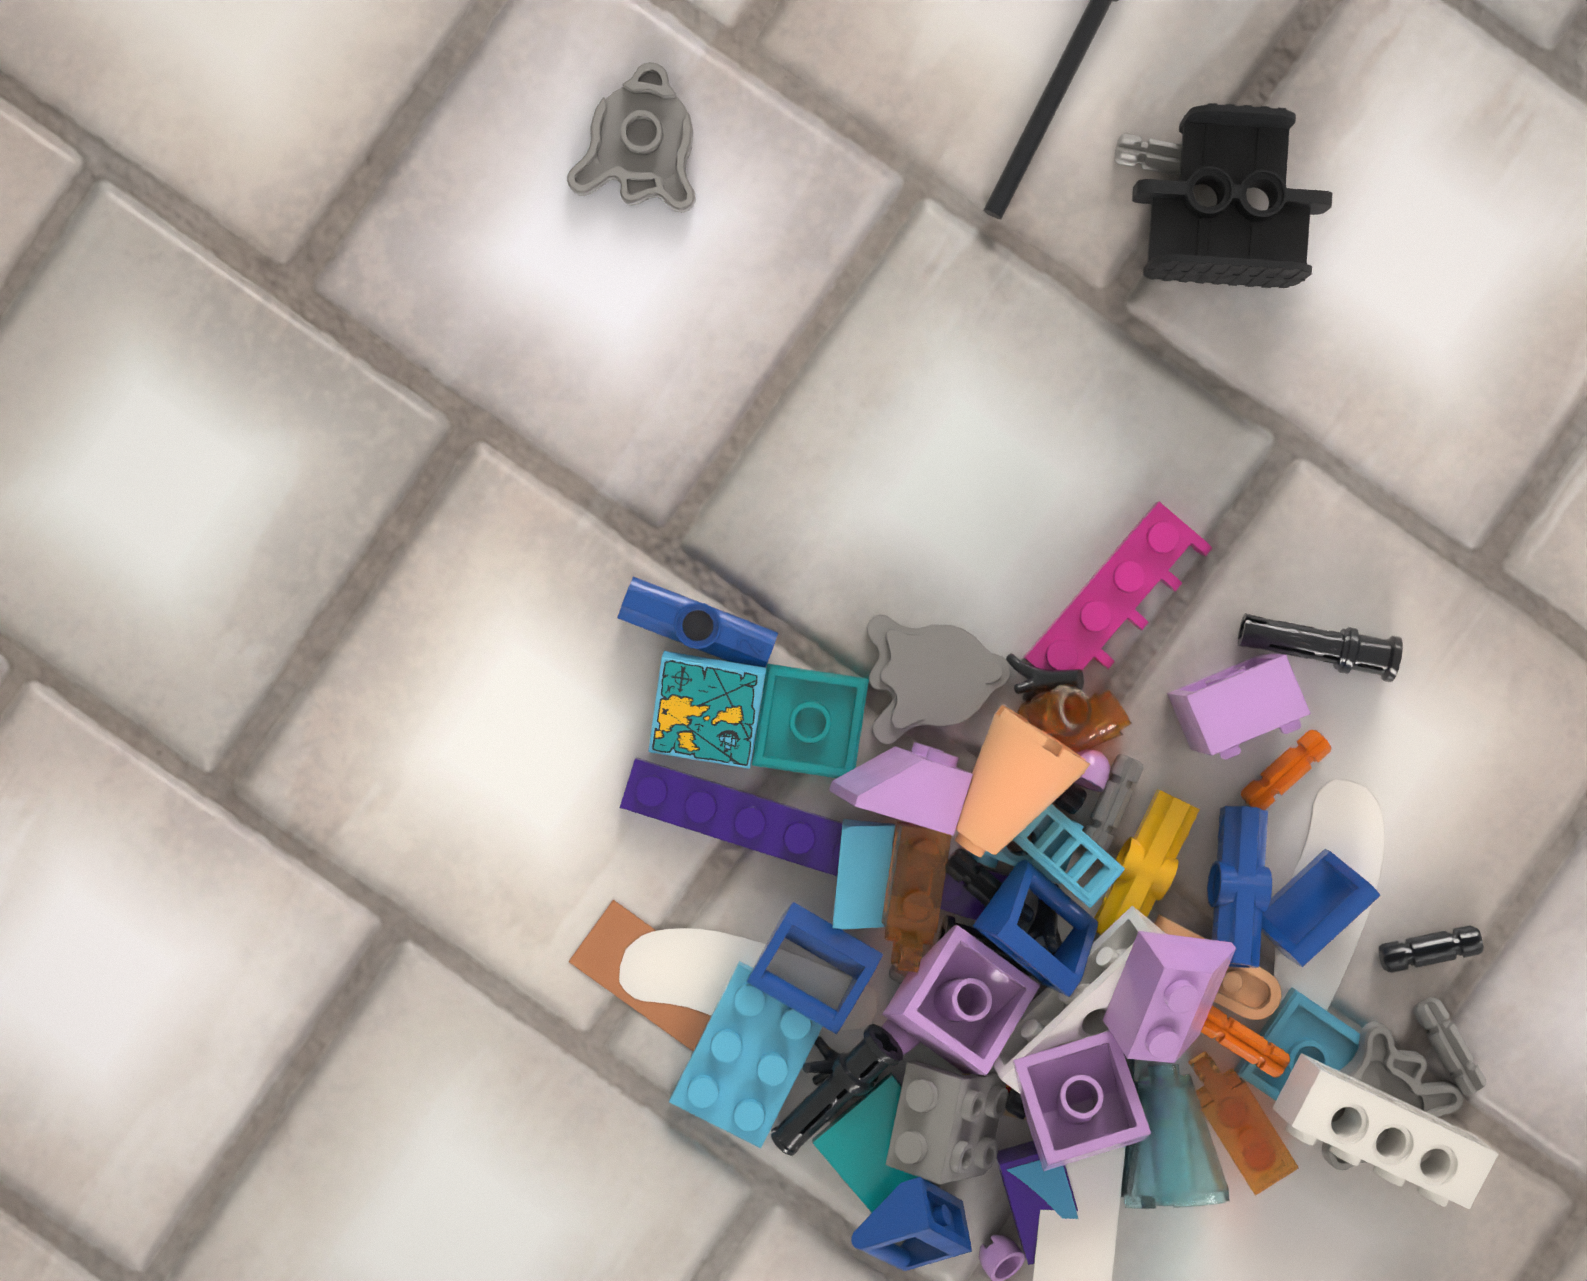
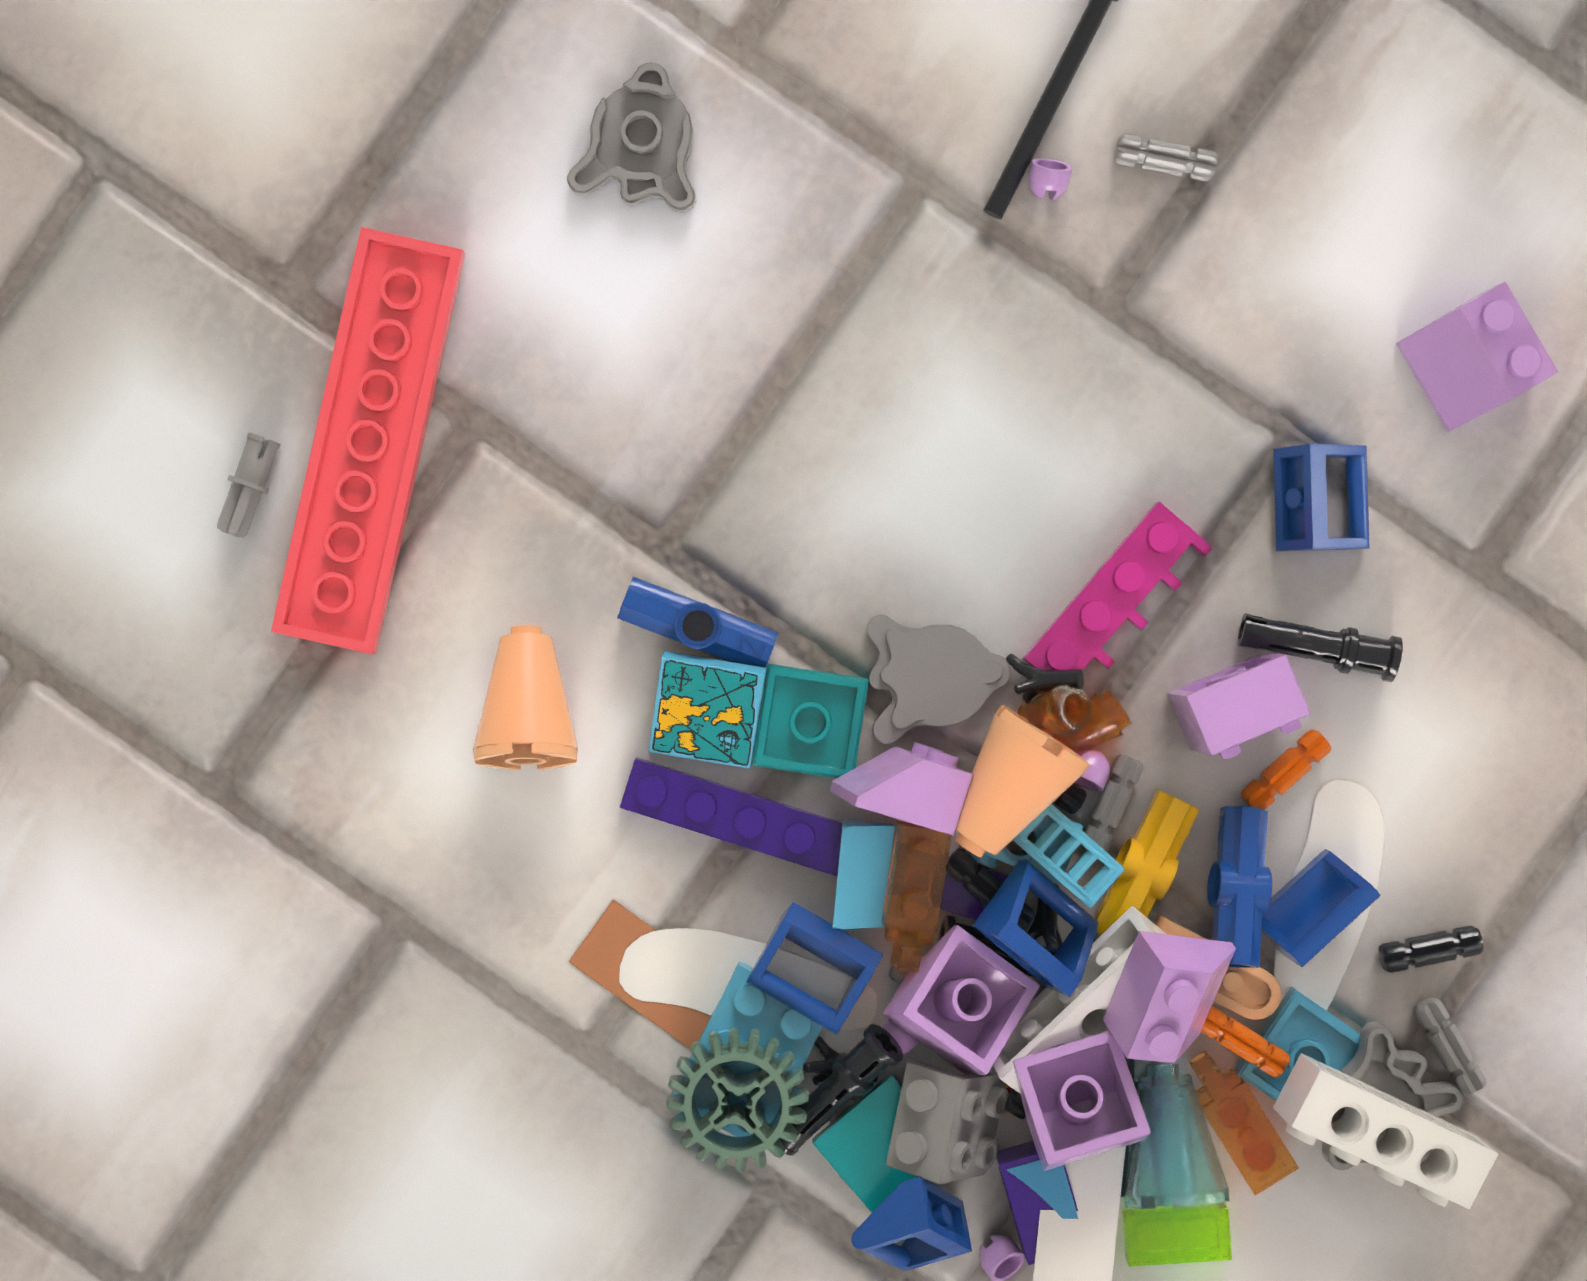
(247, 485): none -> light grey axle
(368, 441): none -> coral plate
(525, 707): none -> light nougat cone
(702, 1128): none -> sand green gear
(1049, 175): none -> lavender hinge
(1176, 1235): none -> clear neon green tile
(1231, 241): black piece -> none
(1302, 497): none -> blue tile
(1477, 357): none -> lavender slope

